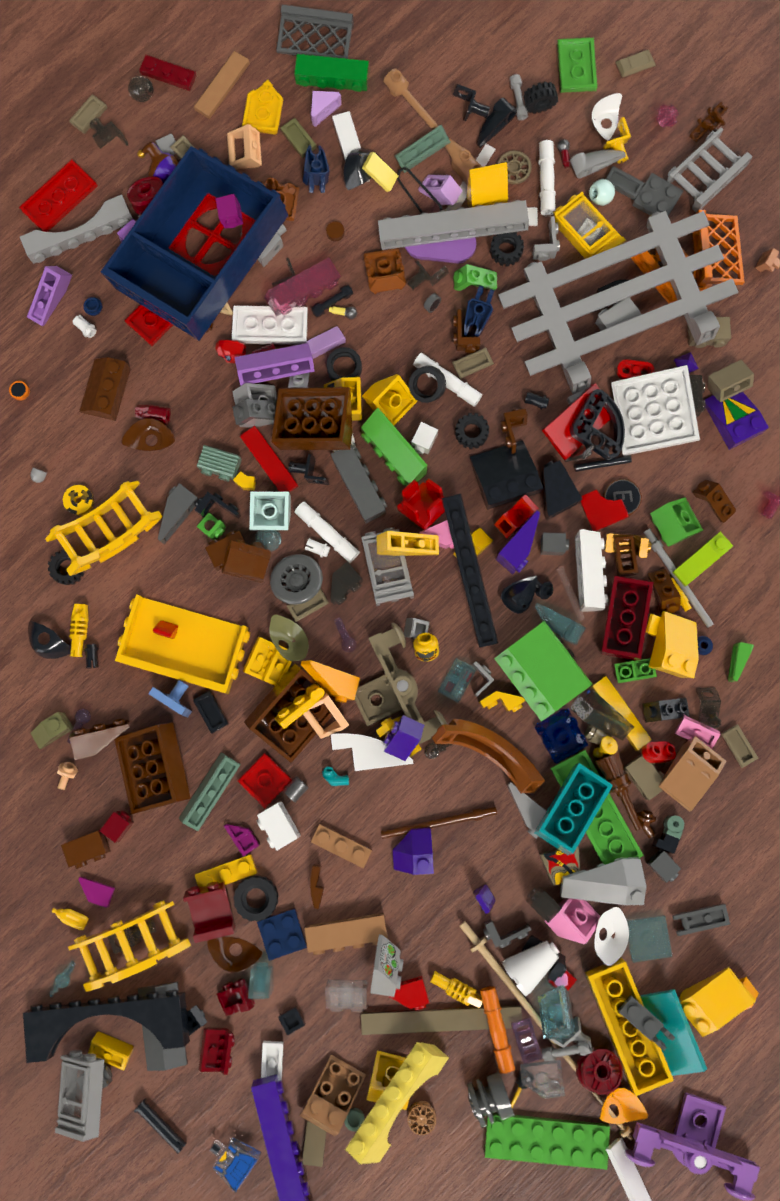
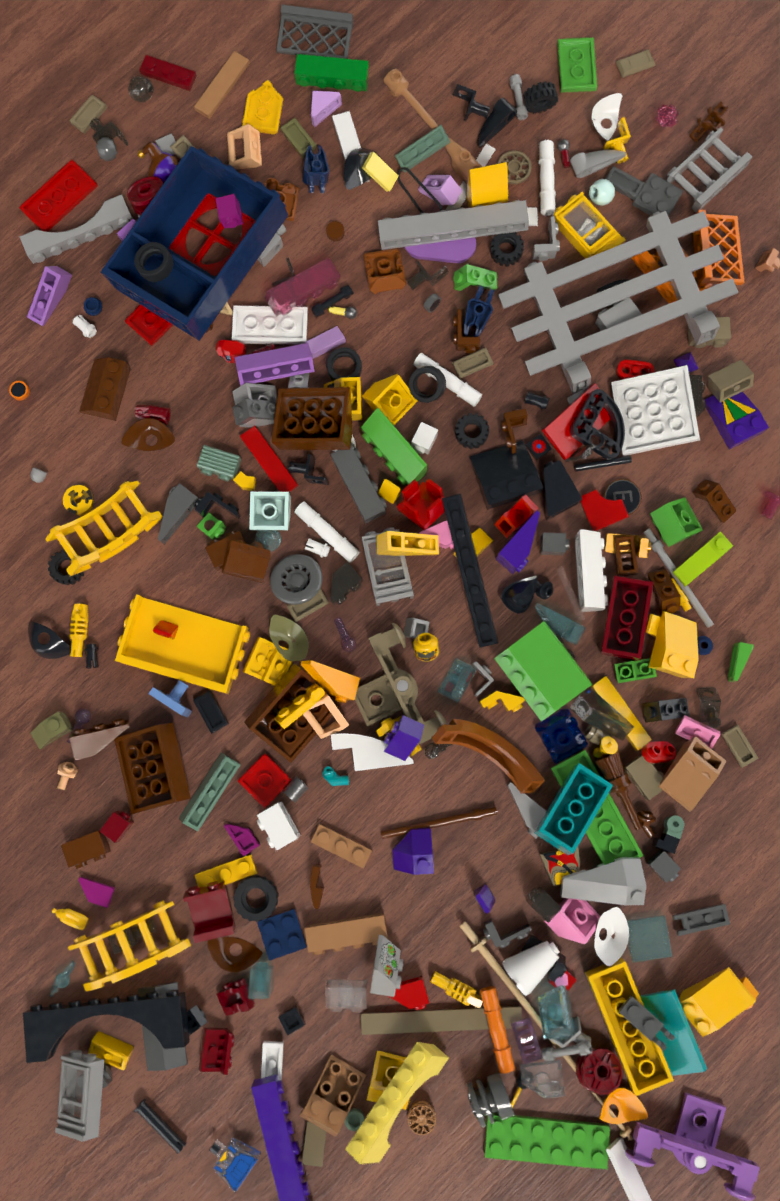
(106, 149): none -> dark grey piece
(144, 253): none -> black tyre
(389, 491): none -> yellow slope
(538, 447): none -> black tile

